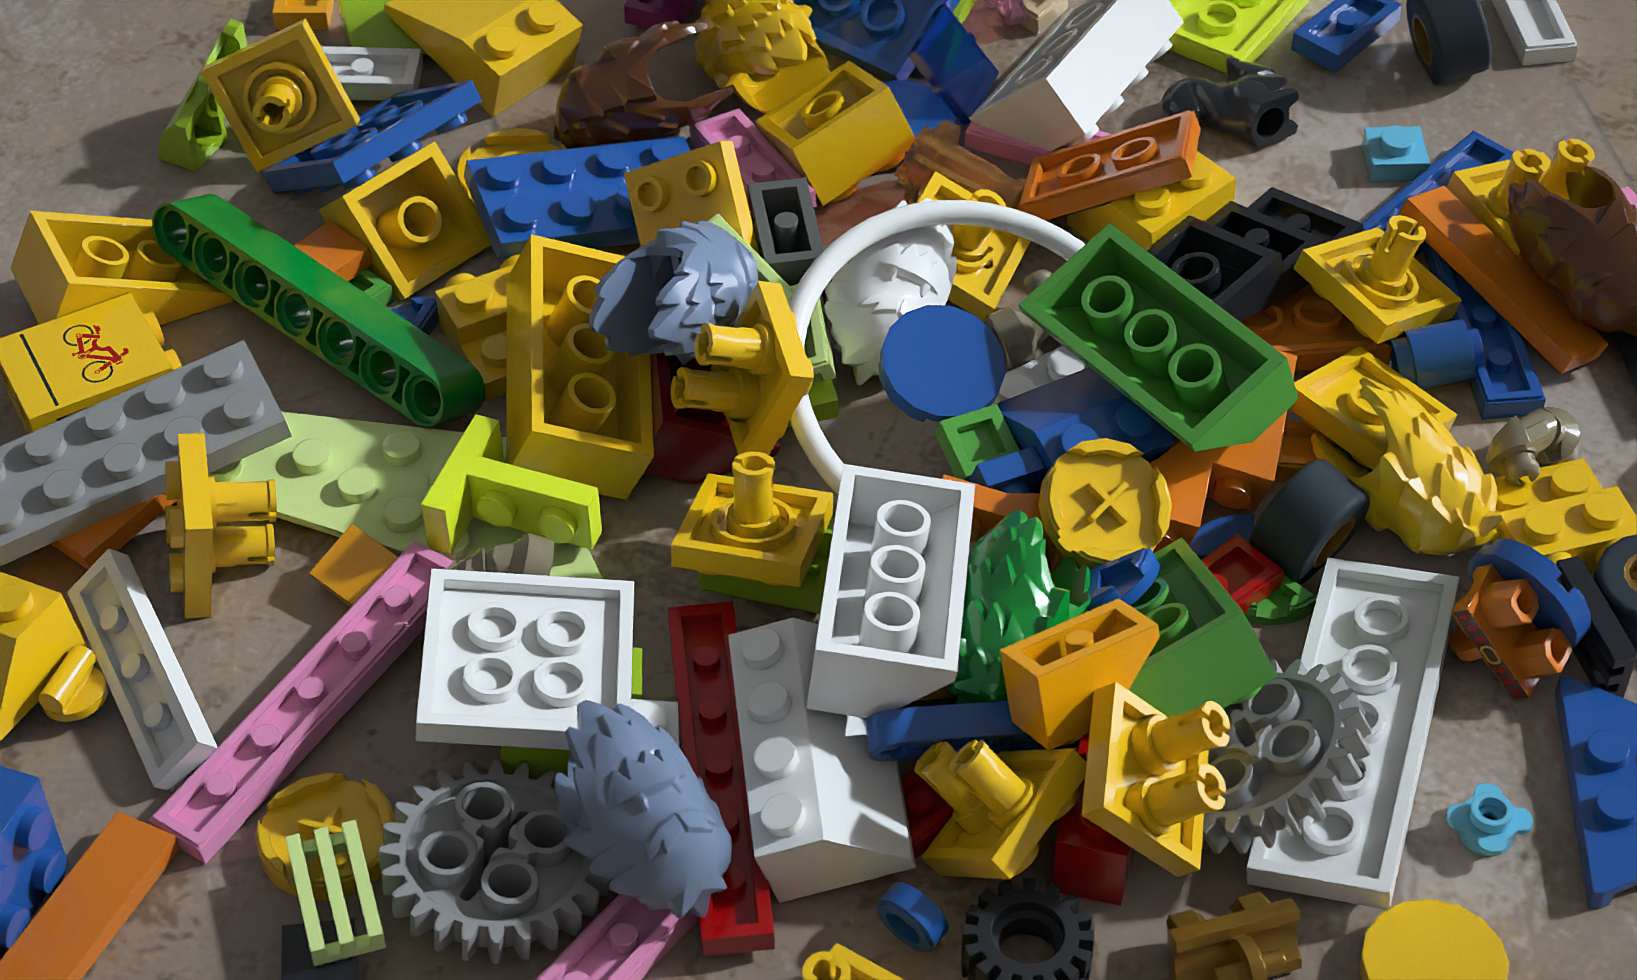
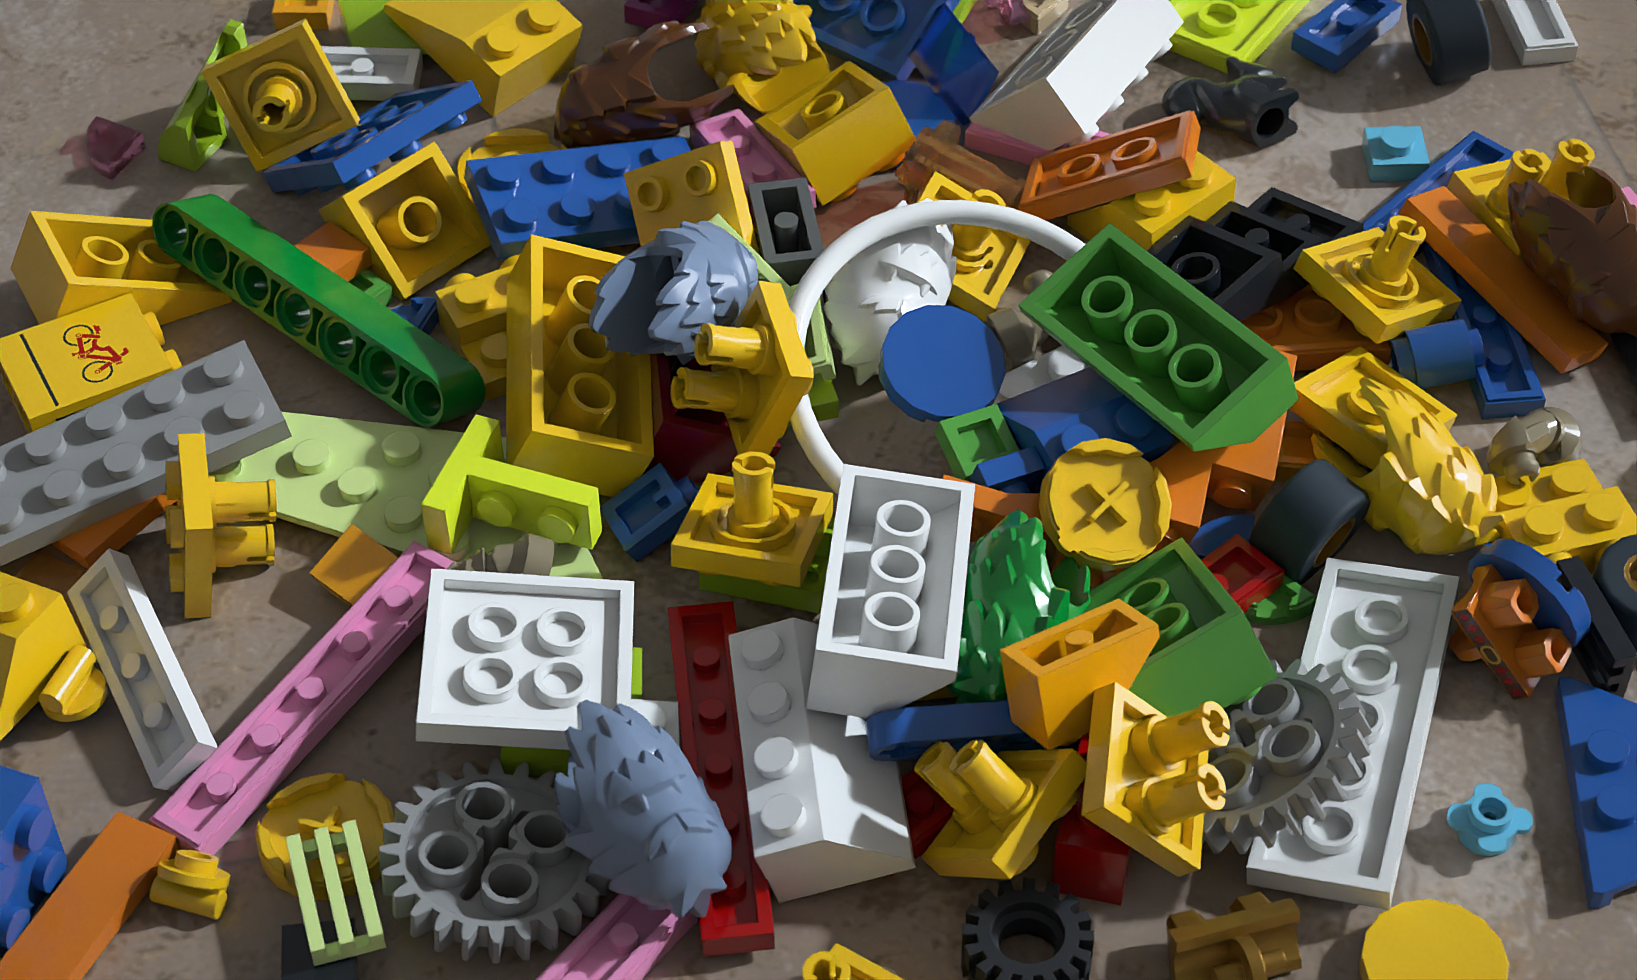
(112, 146): none -> clear pink tile
(192, 884): none -> yellow plate
(649, 510): none -> blue bracket
(912, 917): blue tile -> none
(1123, 577): blue tile -> none

